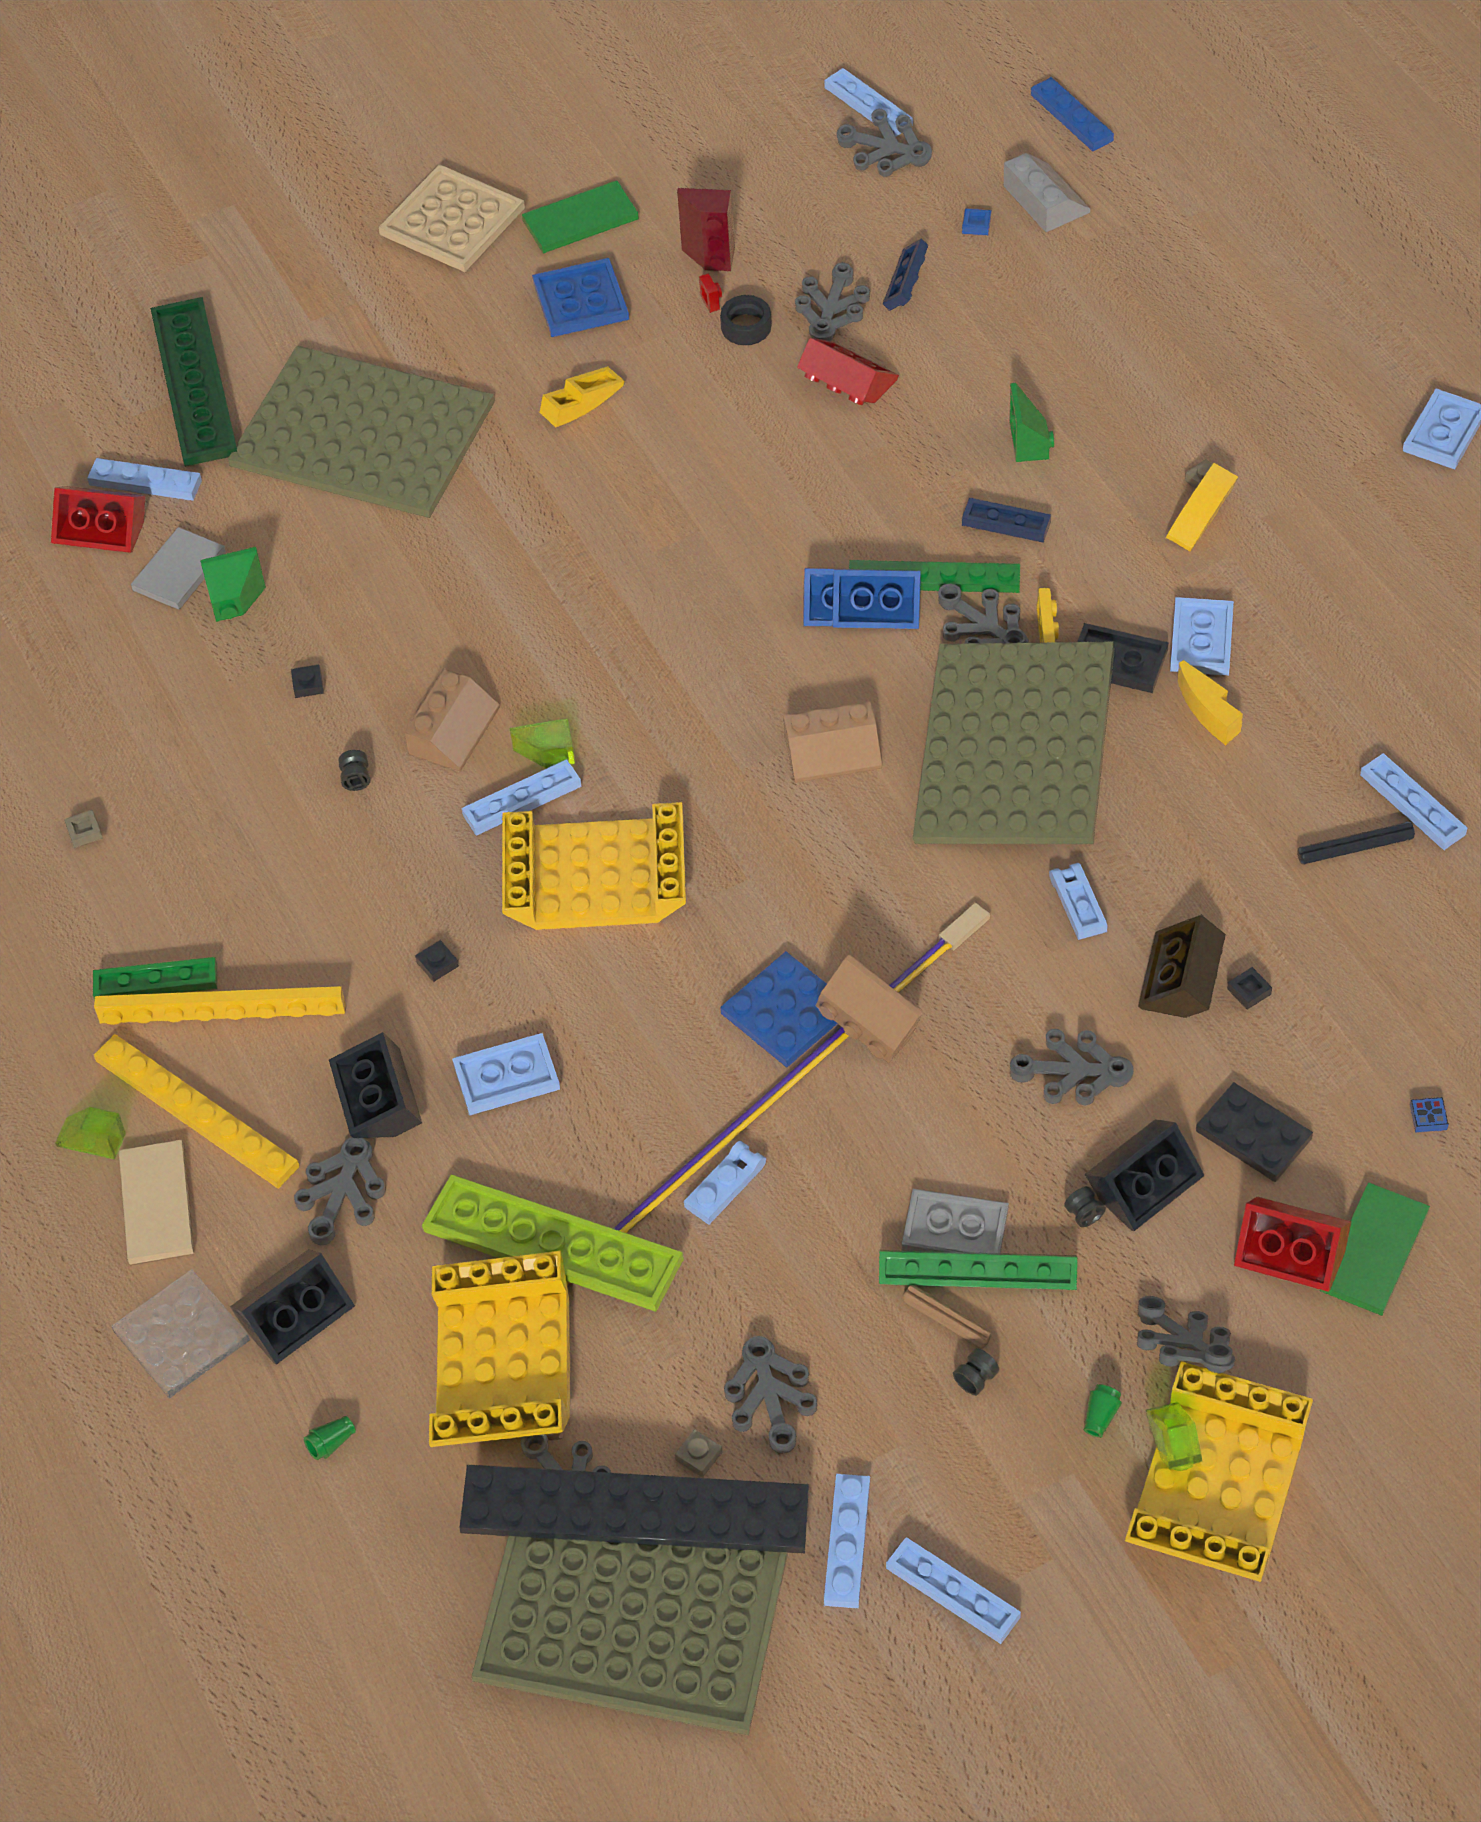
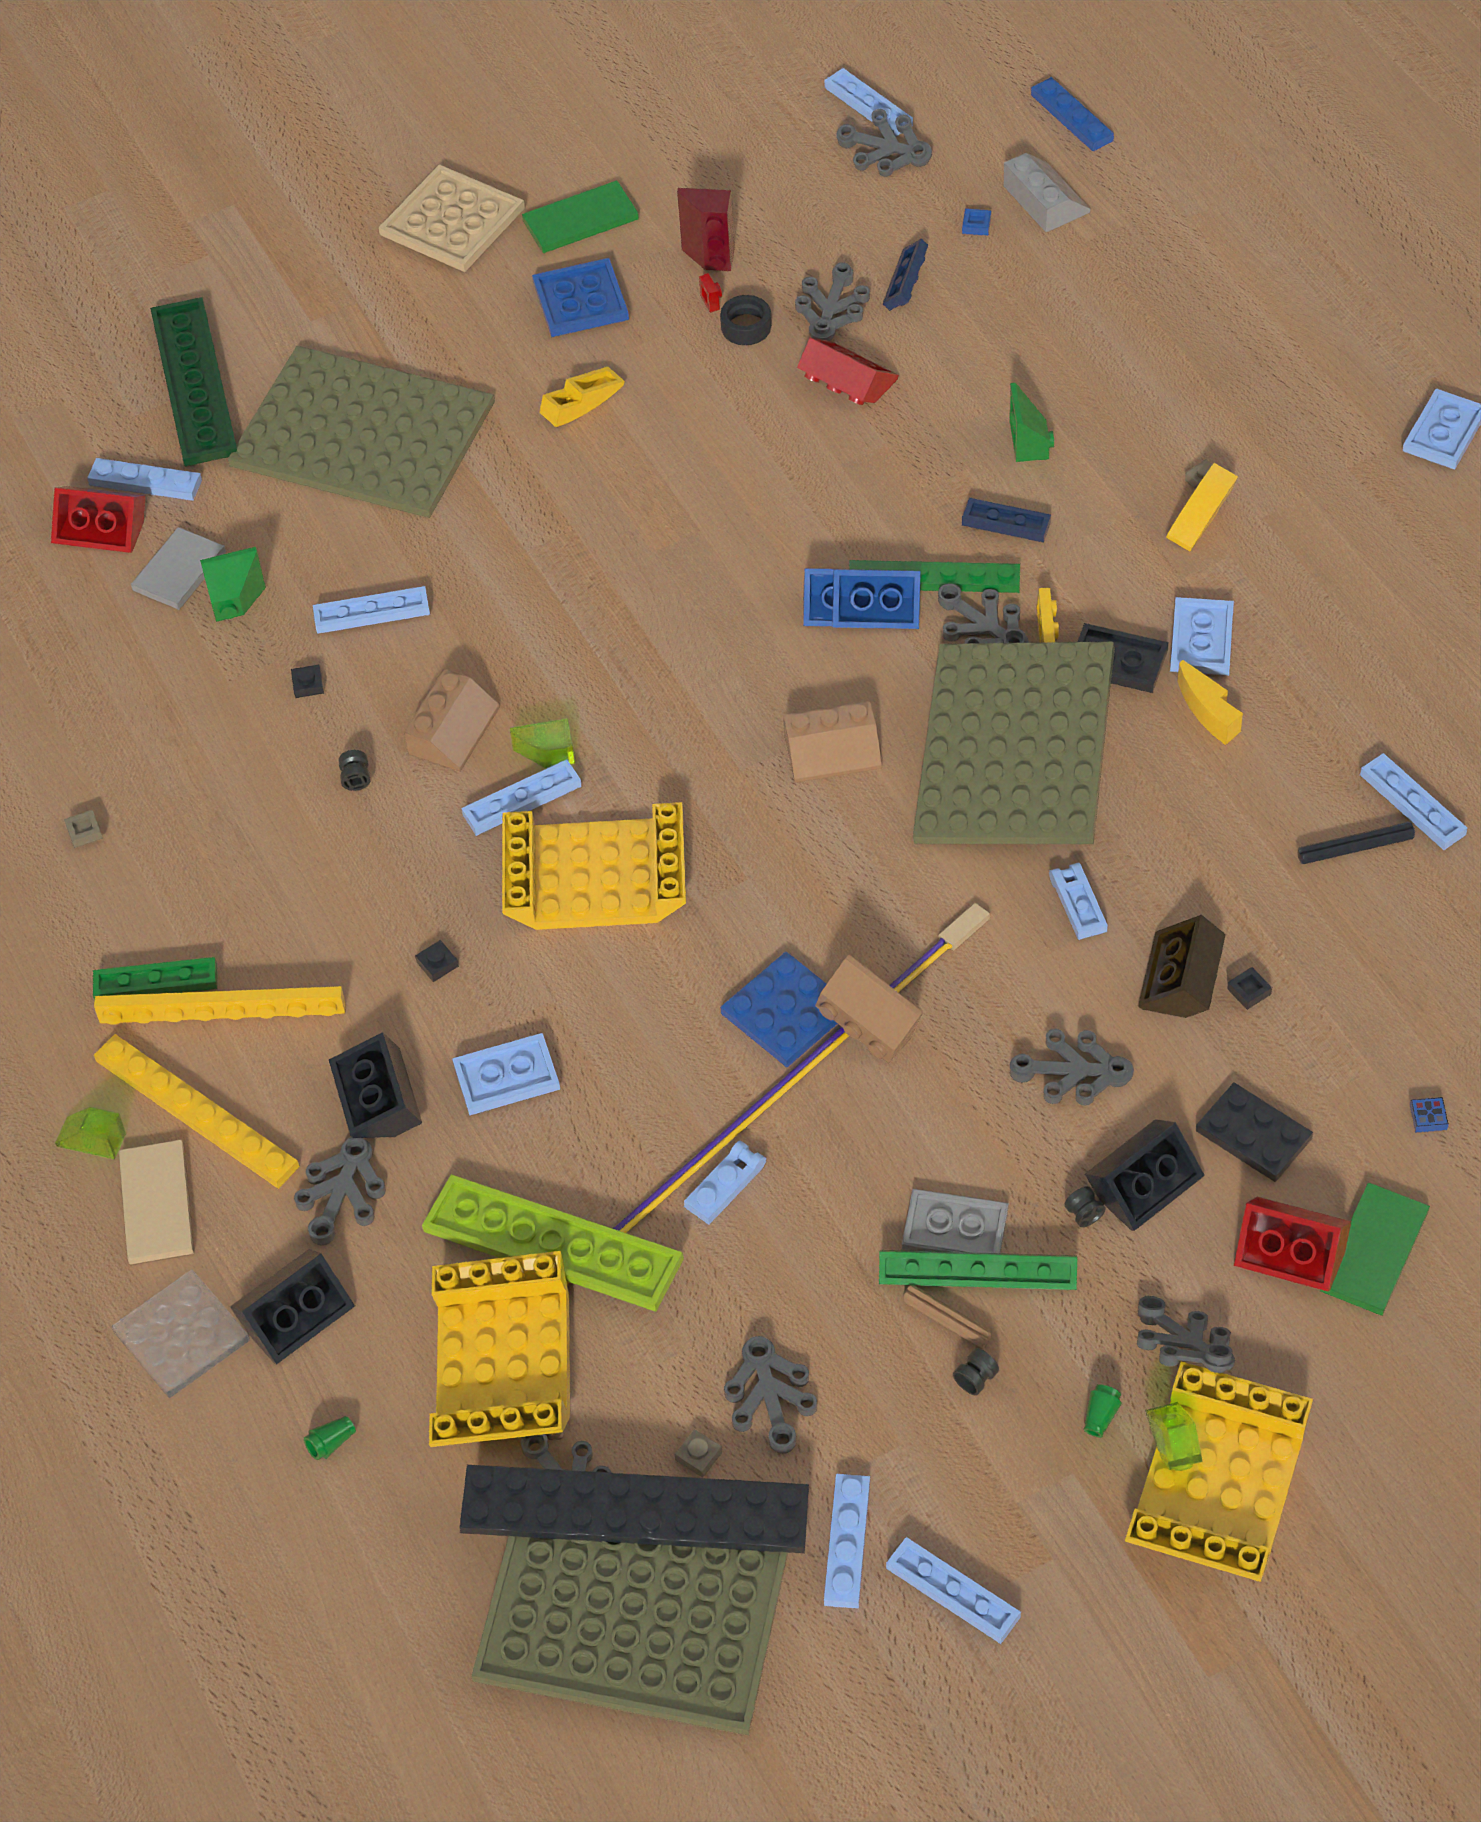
(371, 609): none -> light blue plate

